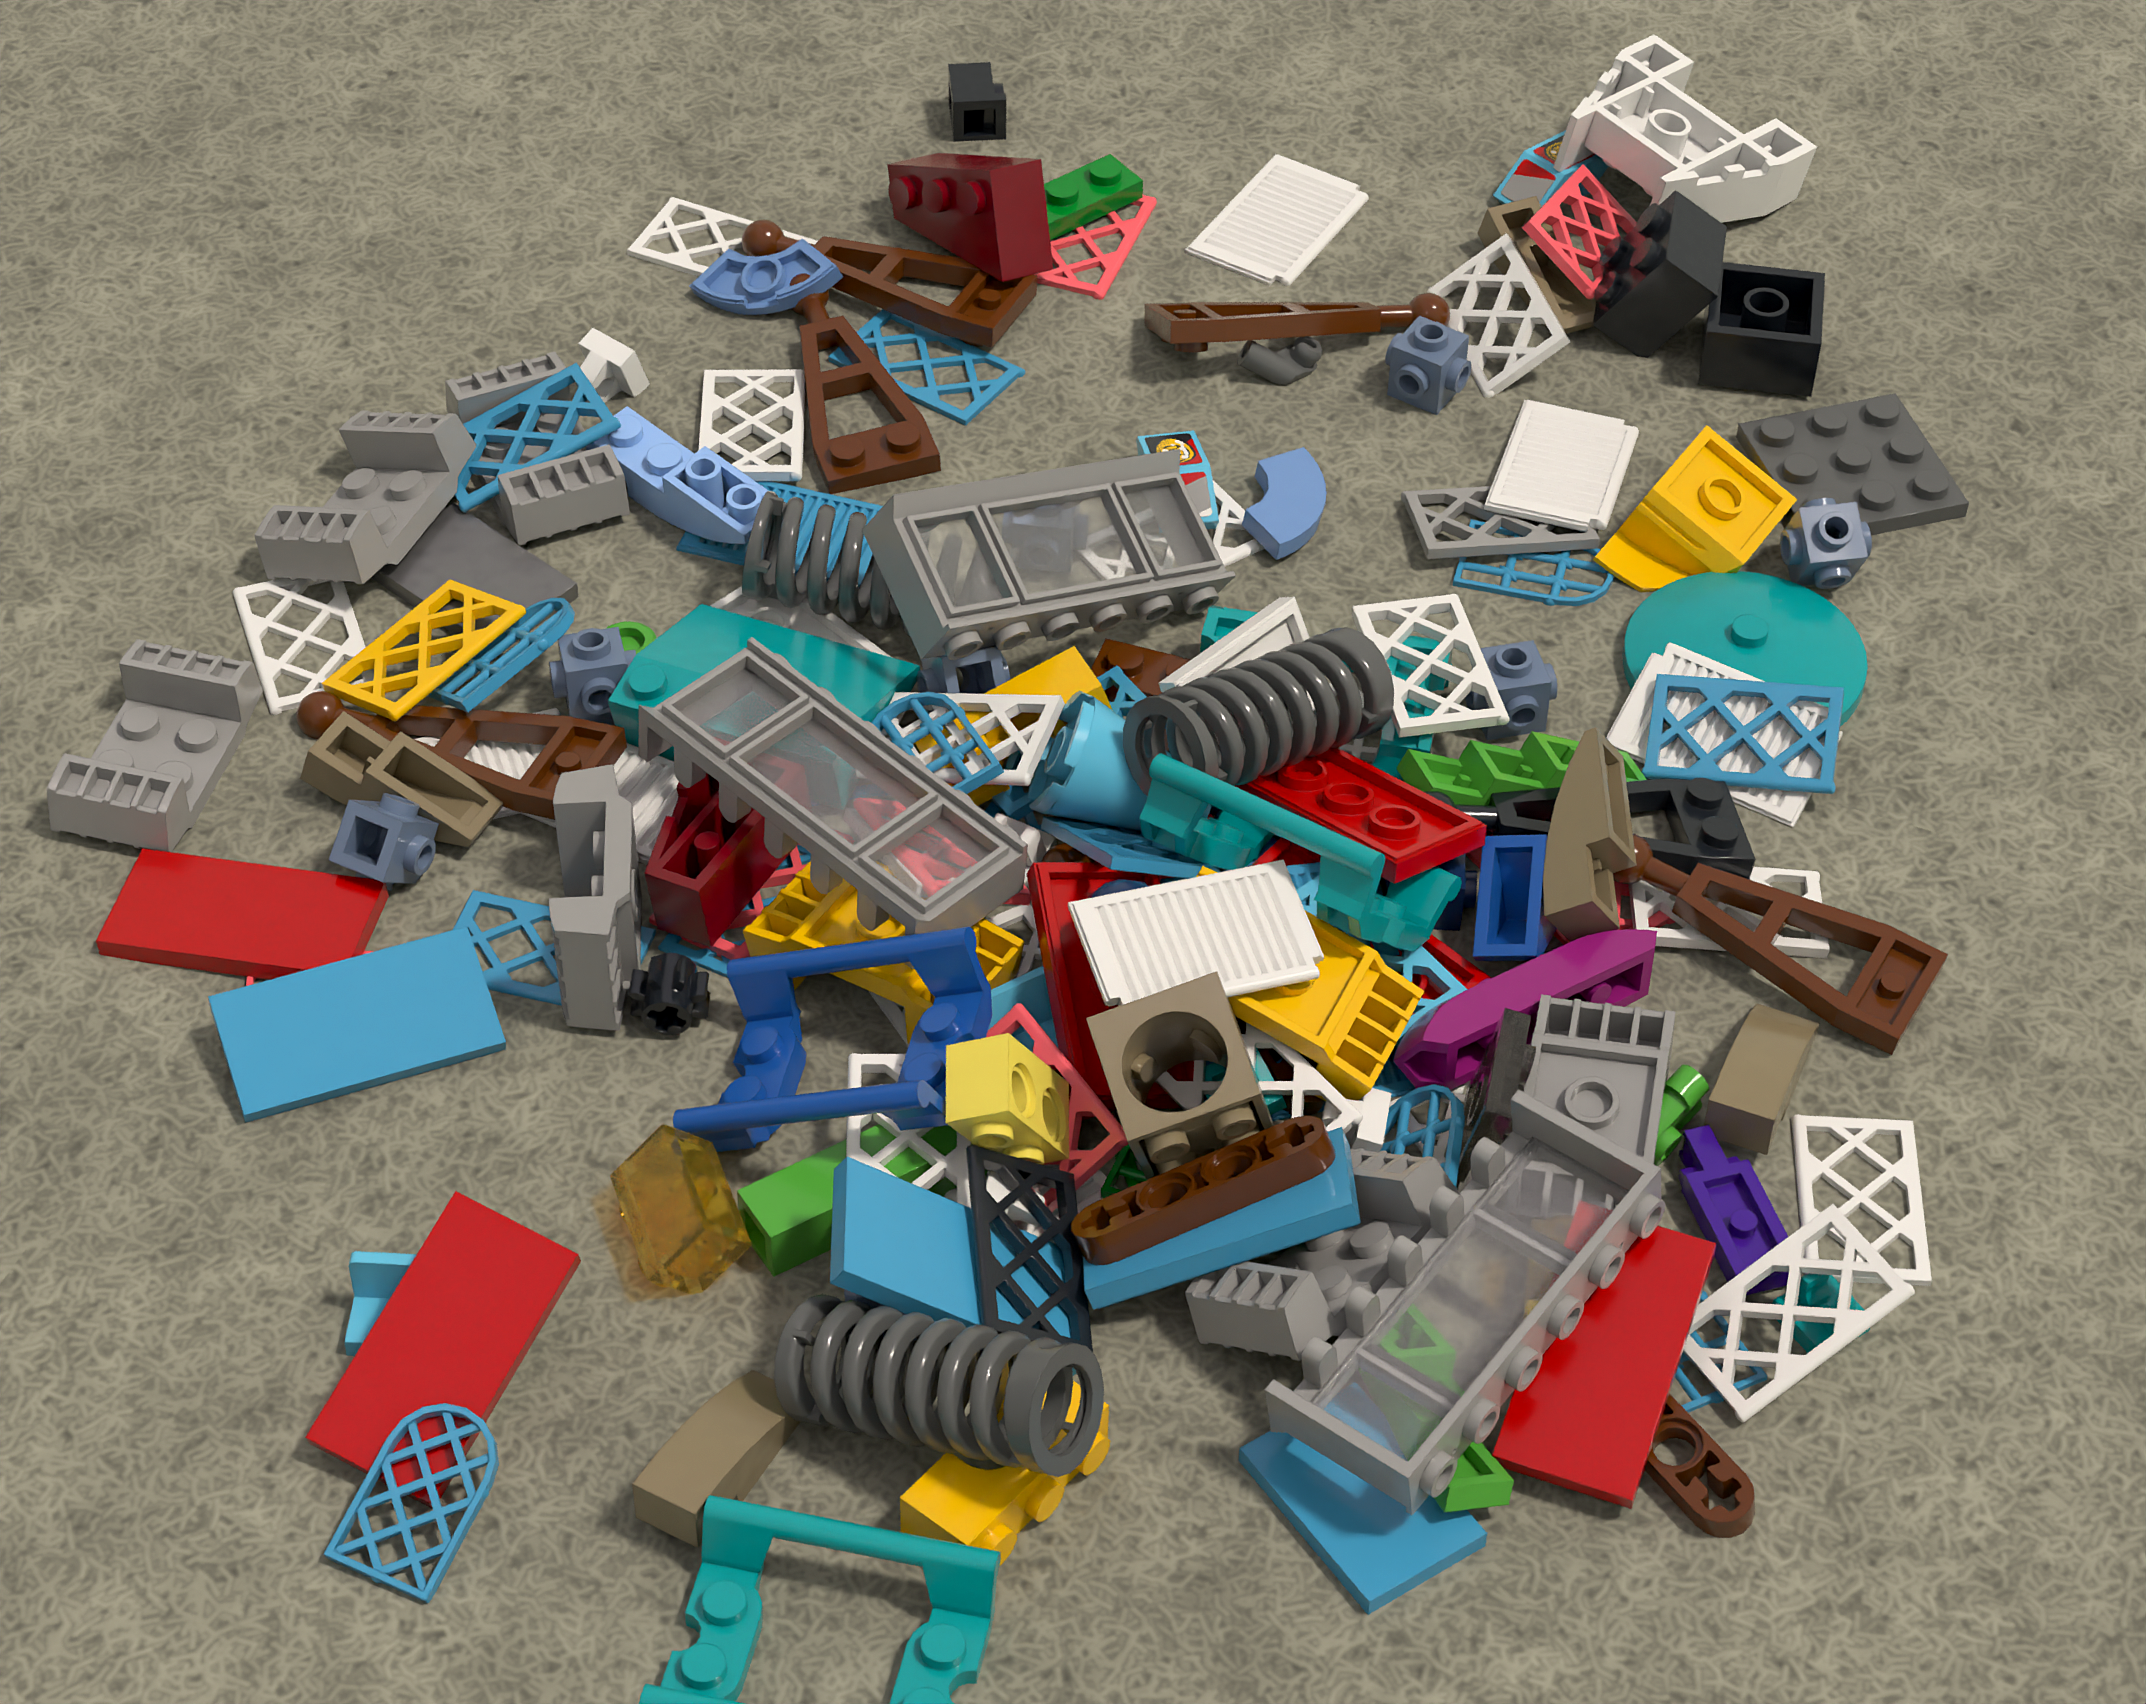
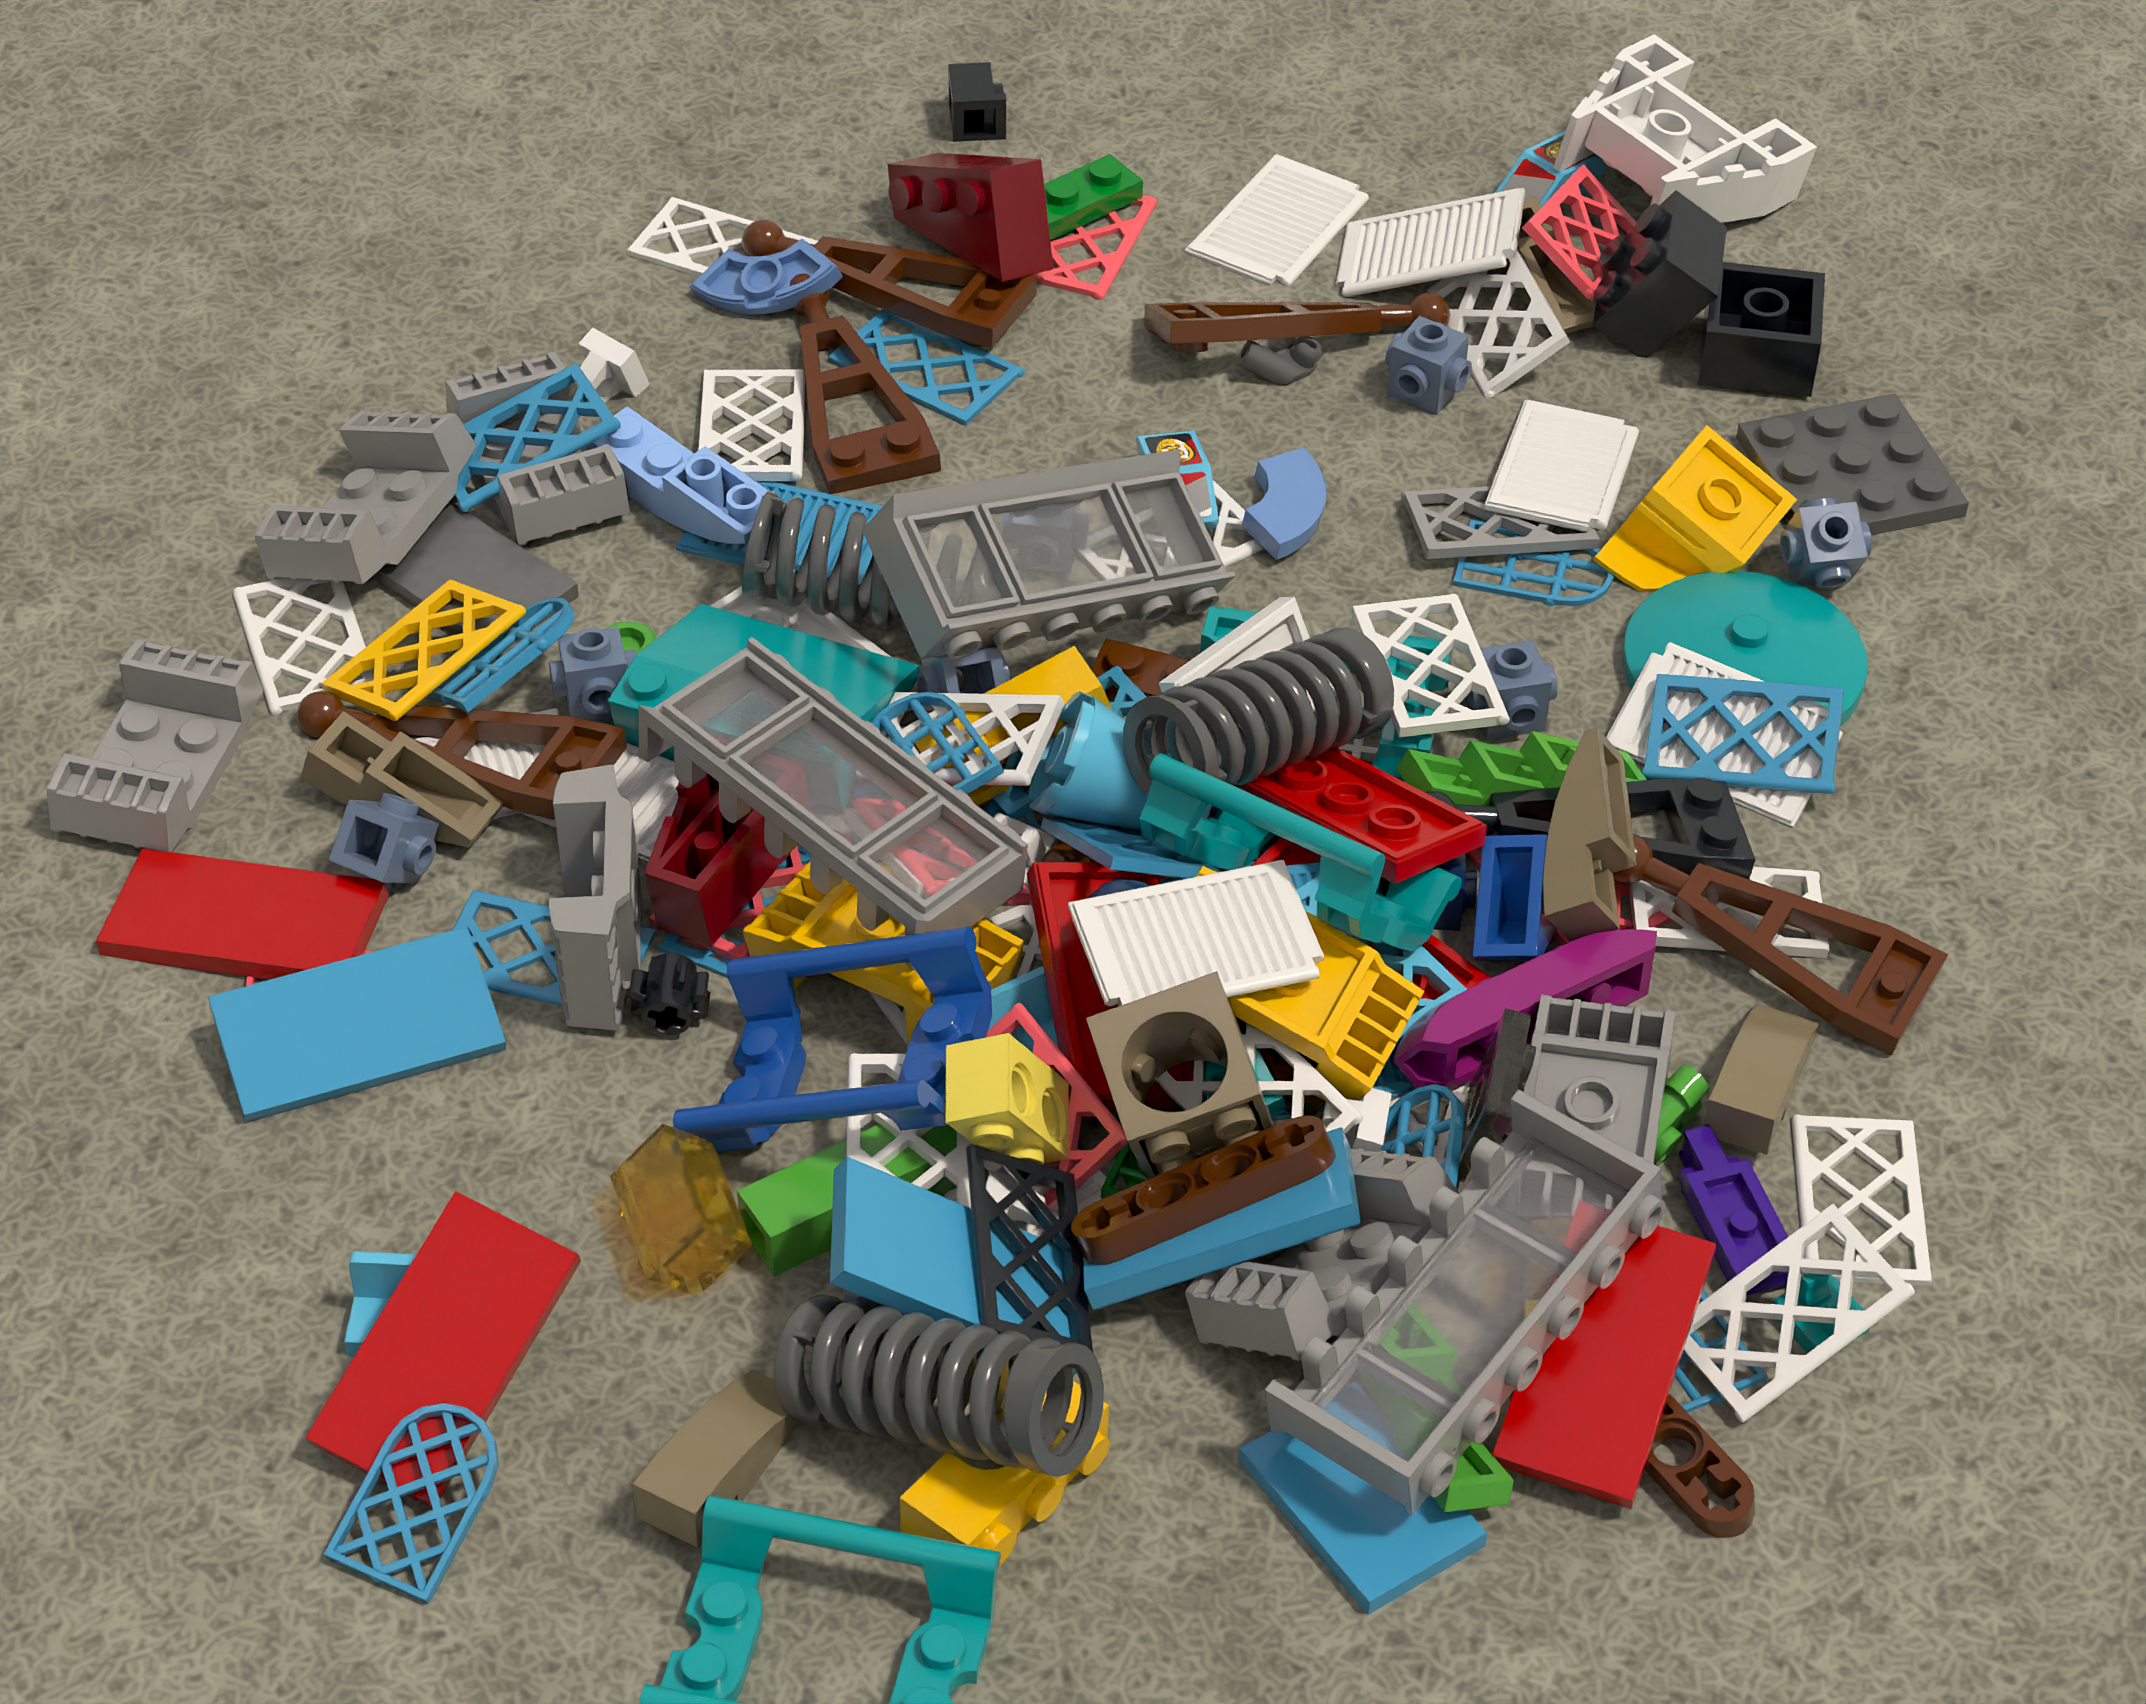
(1430, 243): none -> white window

